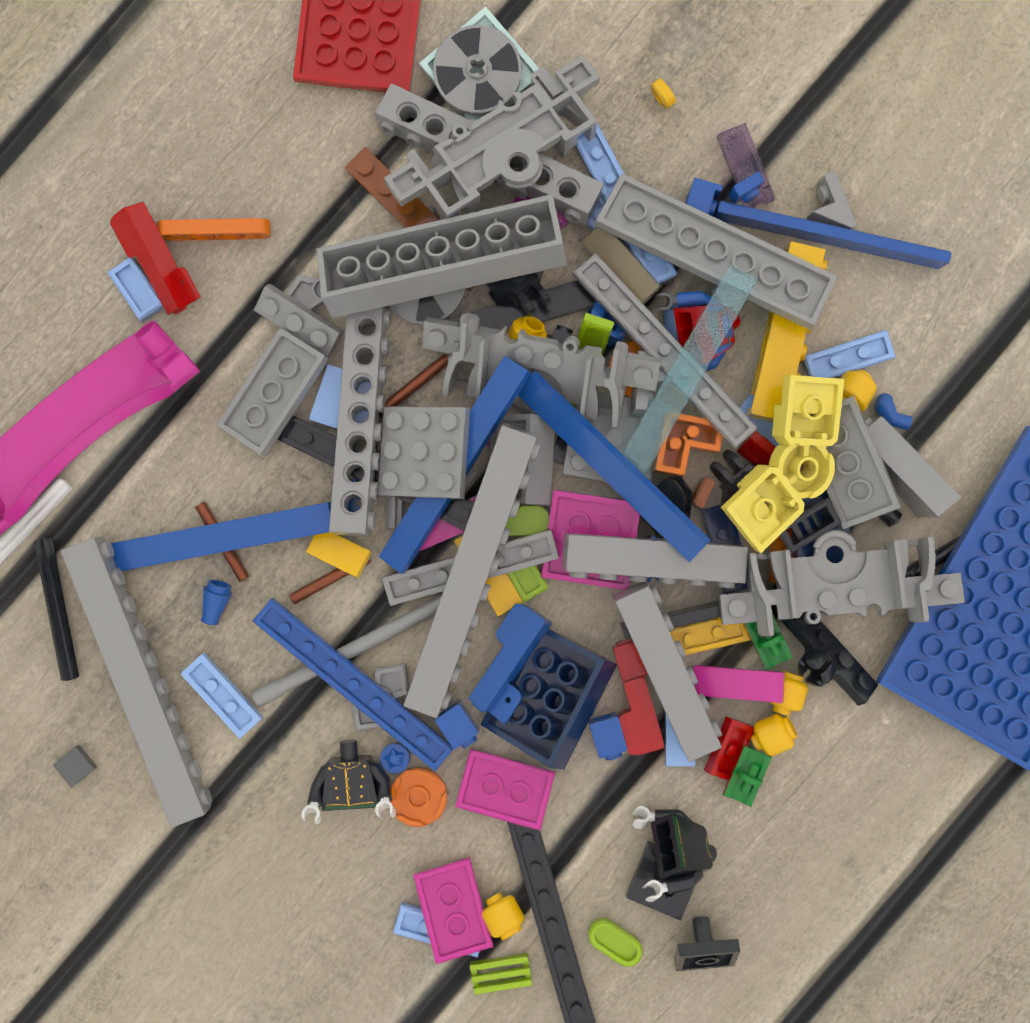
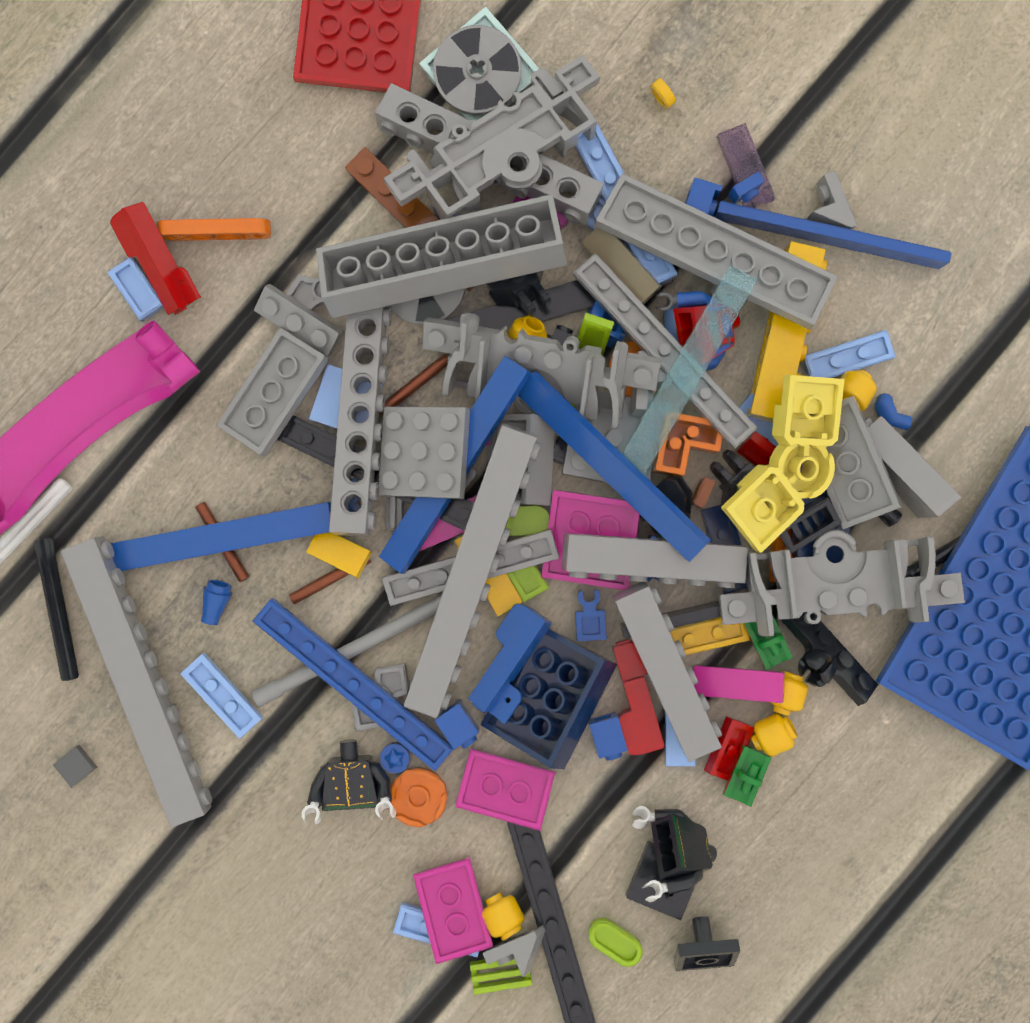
(521, 948): none -> light grey slope
(590, 622): none -> blue plate

